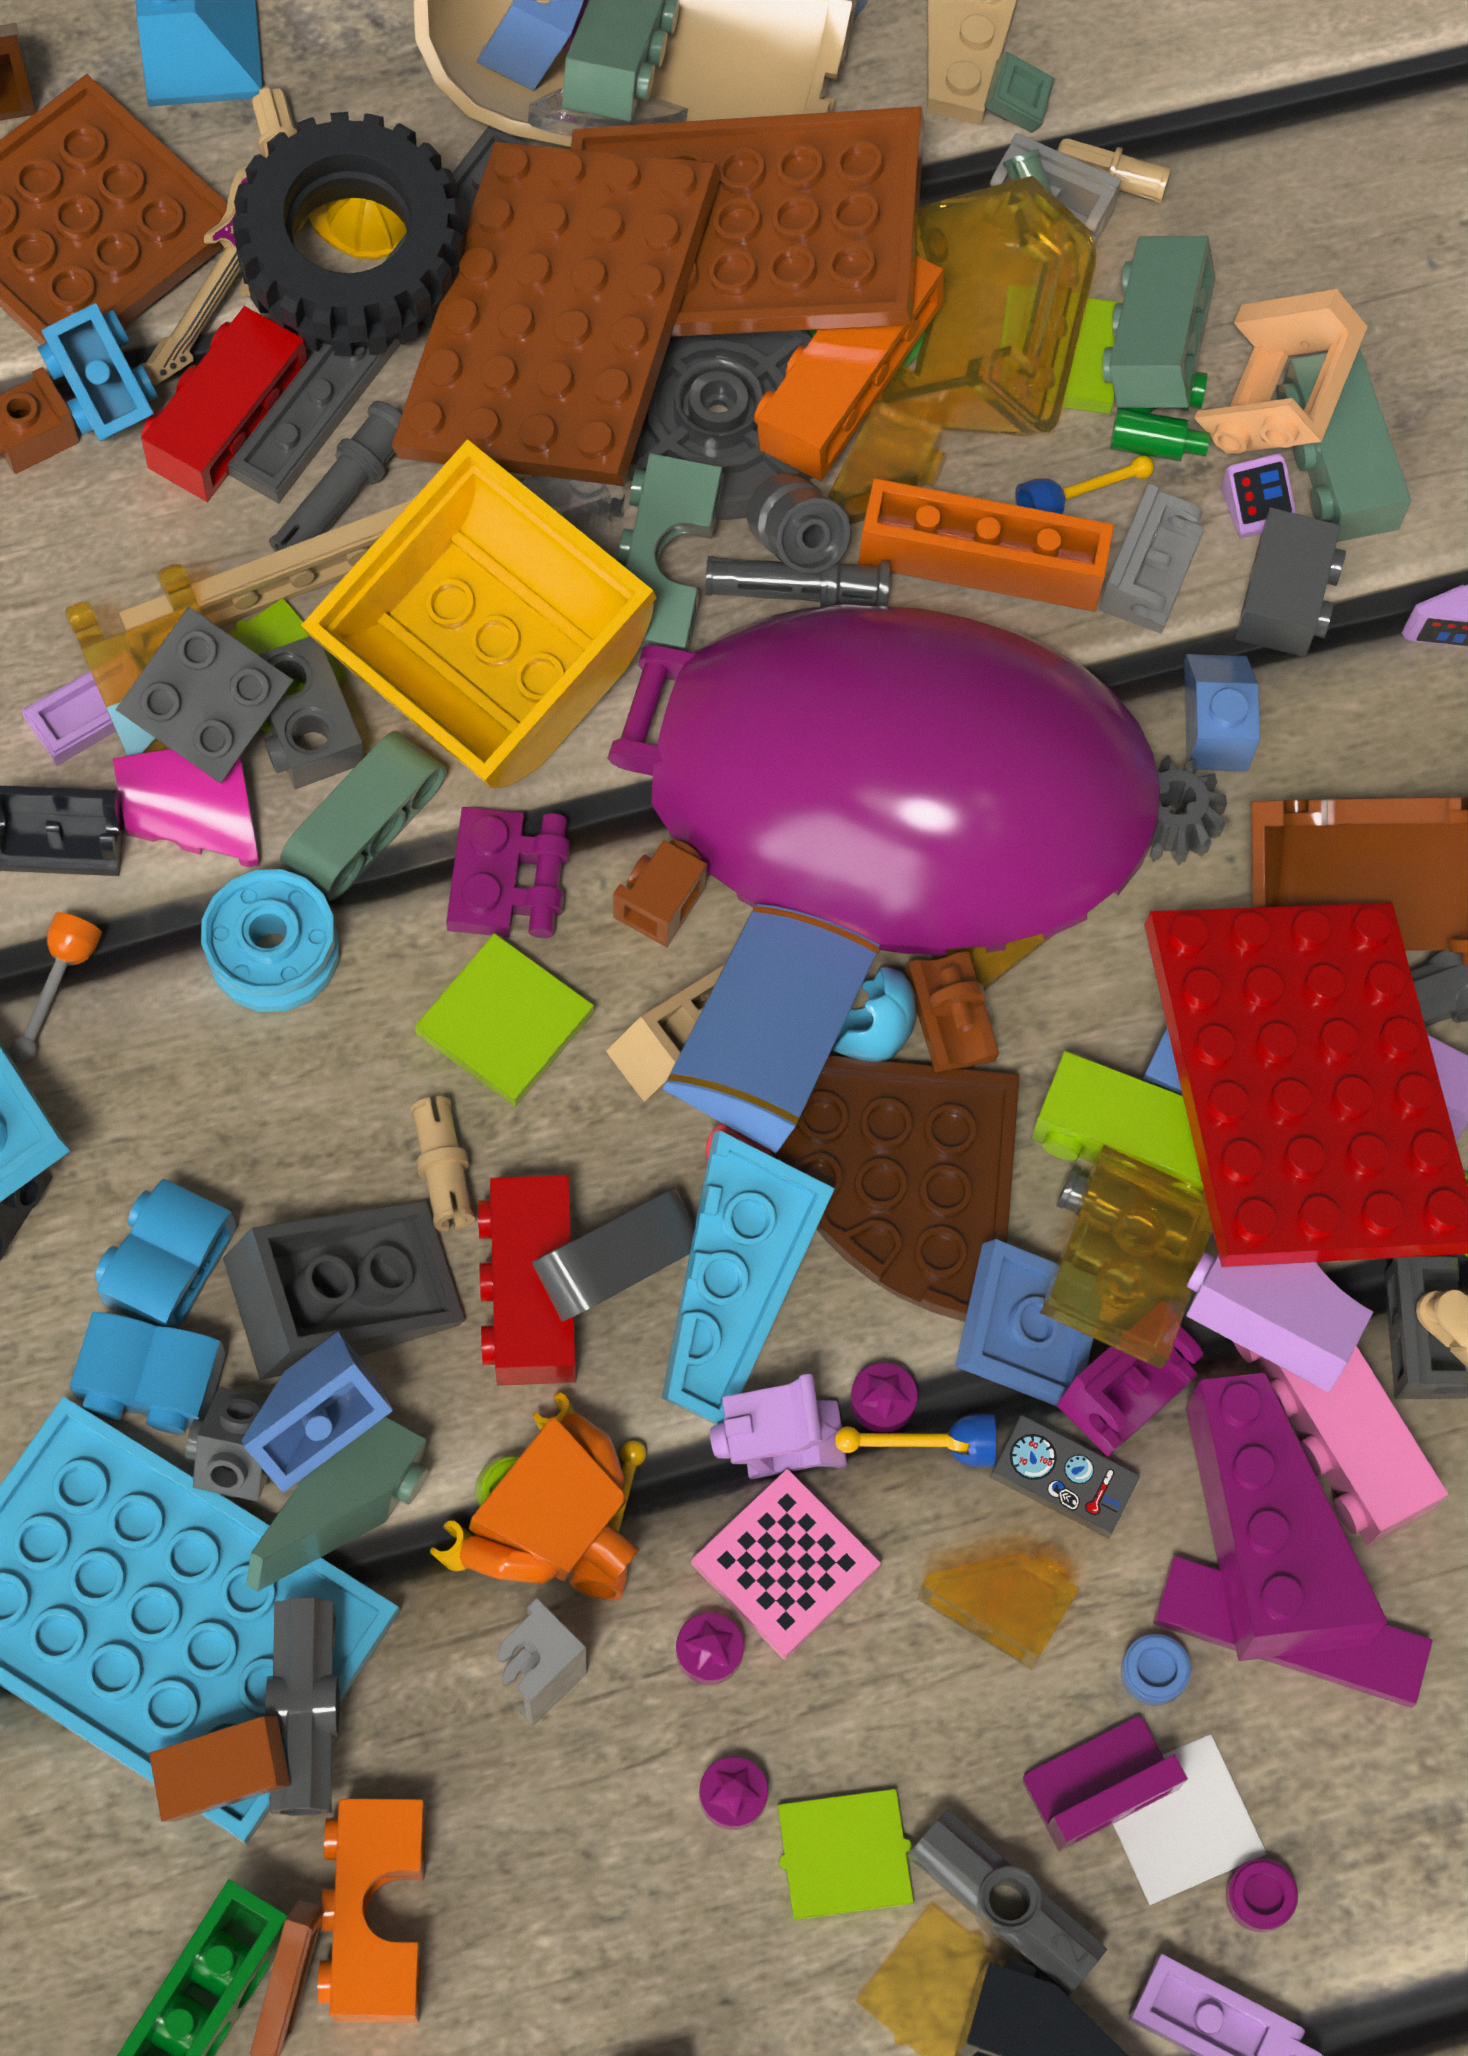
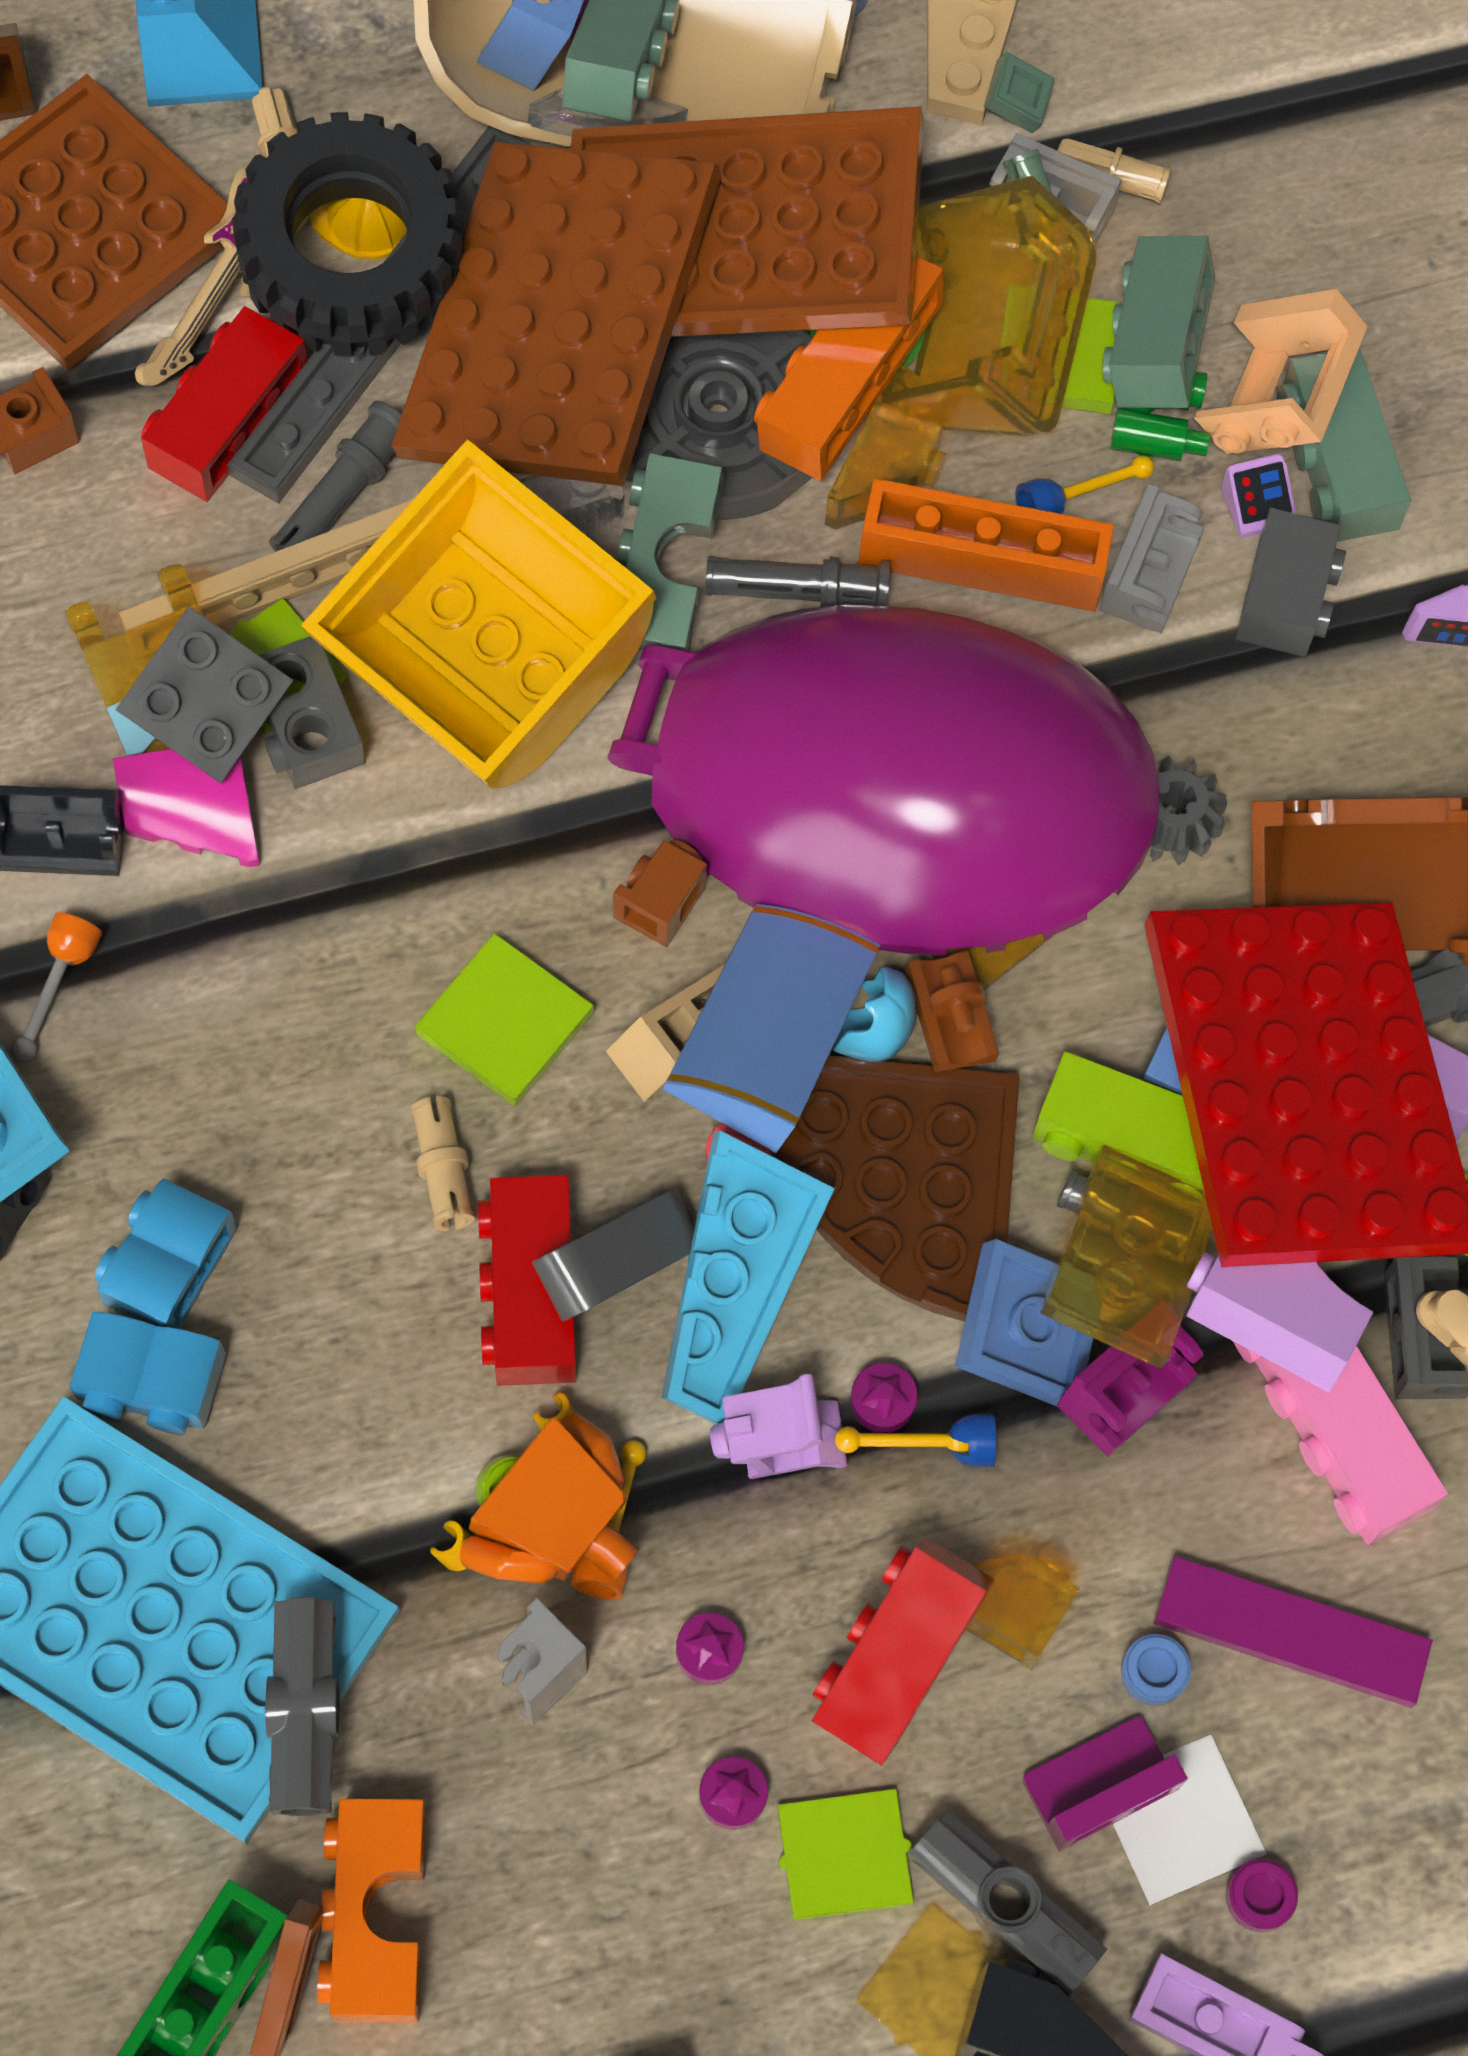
(69, 719): lavender tile -> none
(90, 357): dark azure brick -> none
(217, 1448): dark grey brick -> none
(219, 1769): dark orange tile -> none
(264, 905): medium azure wheel -> none
(315, 1412): medium blue slope -> none
(341, 1501): sand green slope -> none
(355, 1273): dark grey slope -> none
(363, 815): sand green beam -> none
(487, 873): magenta plate -> none
(785, 1564): bright pink tile -> none
(798, 523): dark grey wheel -> none
(900, 1648): none -> brick
(1065, 1476): dark grey tile -> none
(1221, 712): medium blue slope -> none
(1273, 1531): magenta wedge -> none

